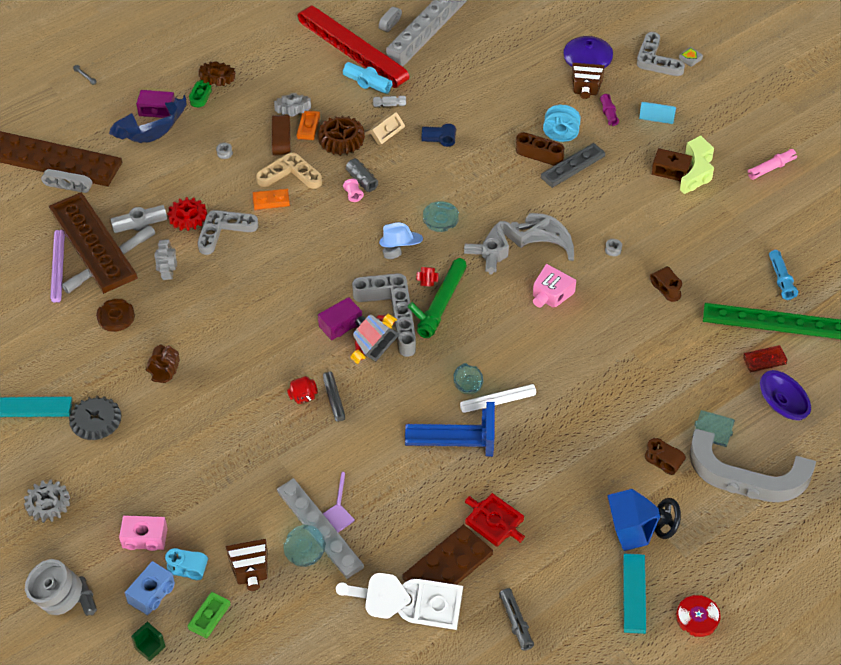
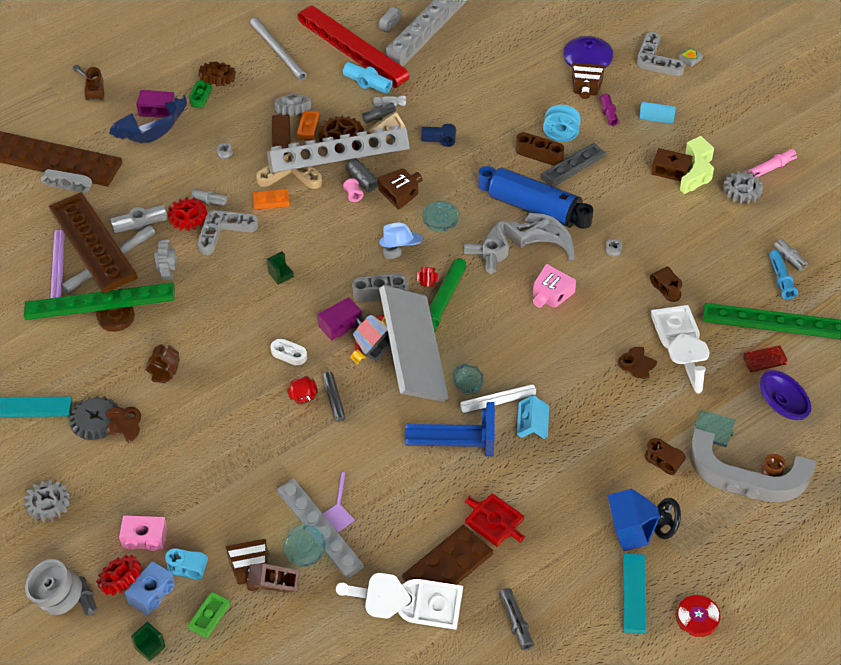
(94, 87): none -> reddish brown piece
(99, 301): none -> green plate
(119, 575): none -> red gear
(122, 424): none -> reddish brown plate
(209, 197): none -> light grey axle
(273, 578): none -> reddish brown brick
(278, 268): none -> dark green panel
(289, 352): none -> white plate
(295, 68): none -> light grey piece
(377, 113): none -> dark grey axle
(399, 142): none -> light grey brick
(399, 186): none -> reddish brown torso
(413, 344): none -> light grey tile
(533, 417): none -> medium azure panel
(535, 196): none -> blue piece
(637, 363): none -> reddish brown plate
(681, 338): none -> white plate
(743, 187): none -> light grey gear
(773, 465): none -> dark orange wheel
(790, 254): none -> light grey pin

